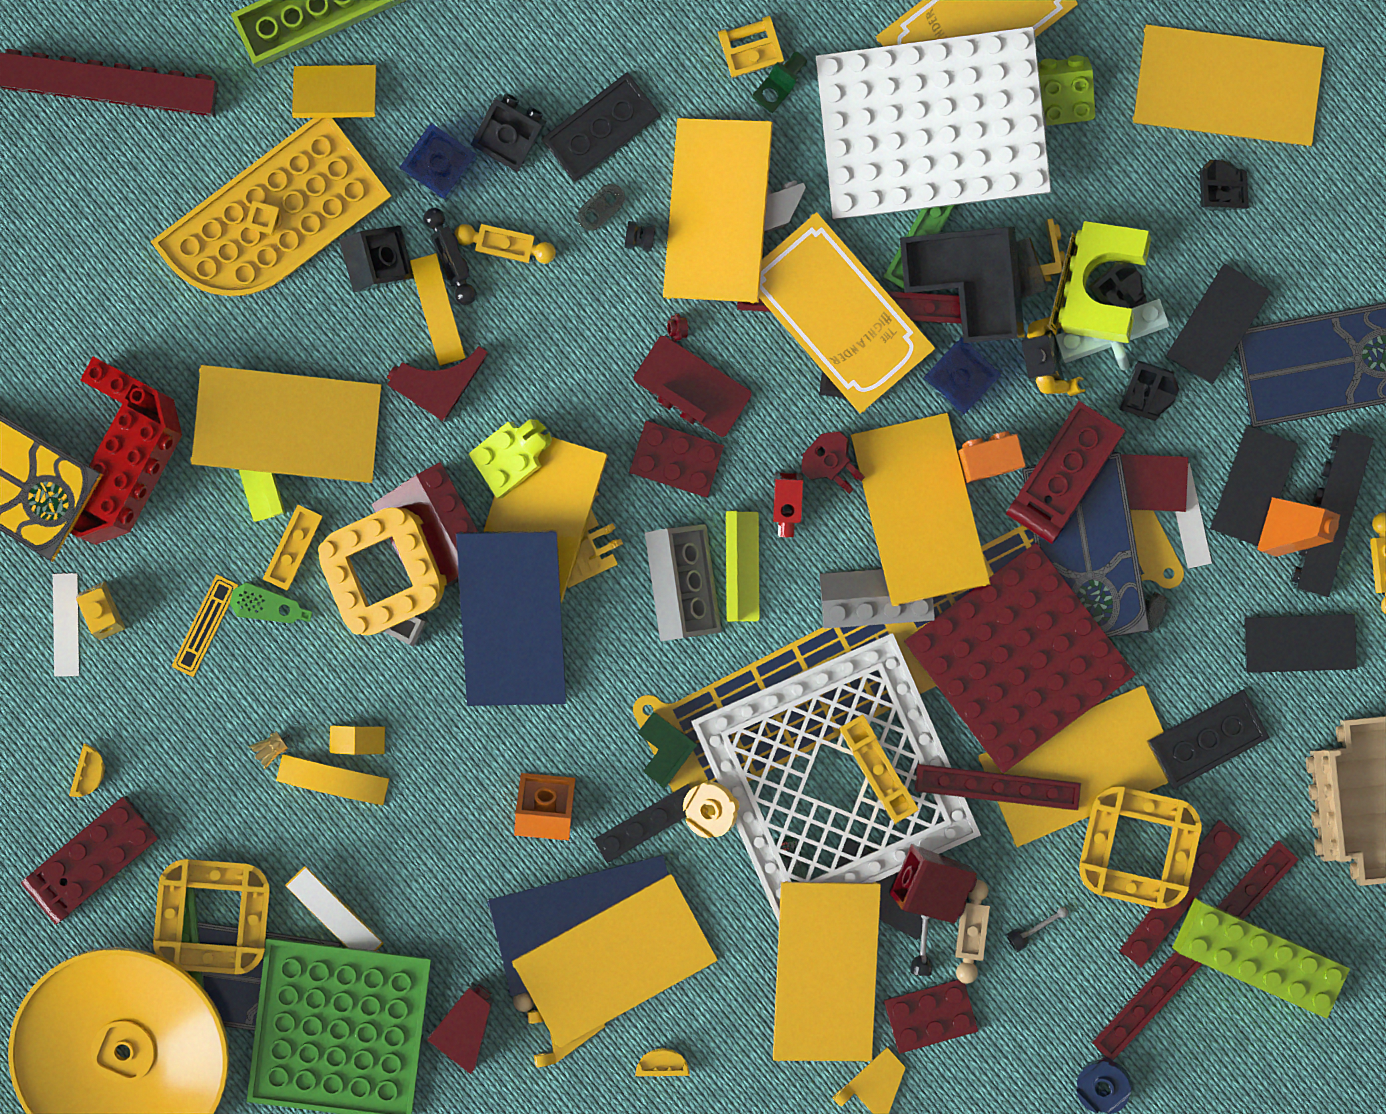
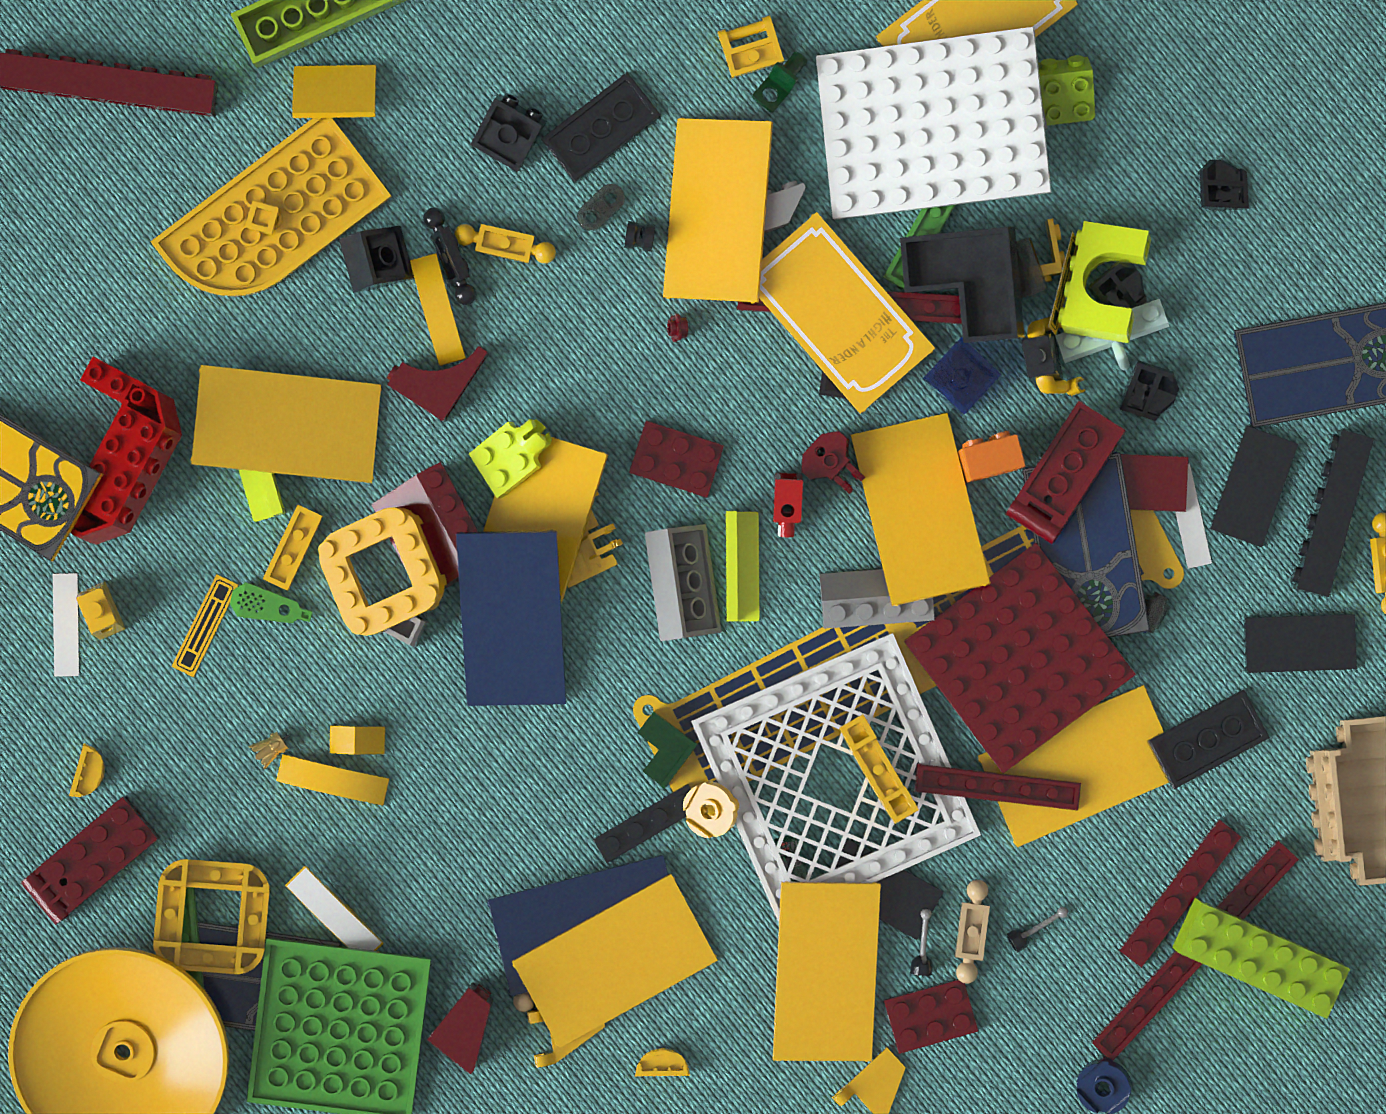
(438, 162): clear blue brick -> none
(544, 806): orange slope -> none
(692, 386): dark red bracket -> none
(933, 885): dark red slope -> none
(1180, 853): yellow plate -> none
(1218, 324): black tile -> none
(1228, 85): yellow piece -> none
(1296, 527): orange slope -> none

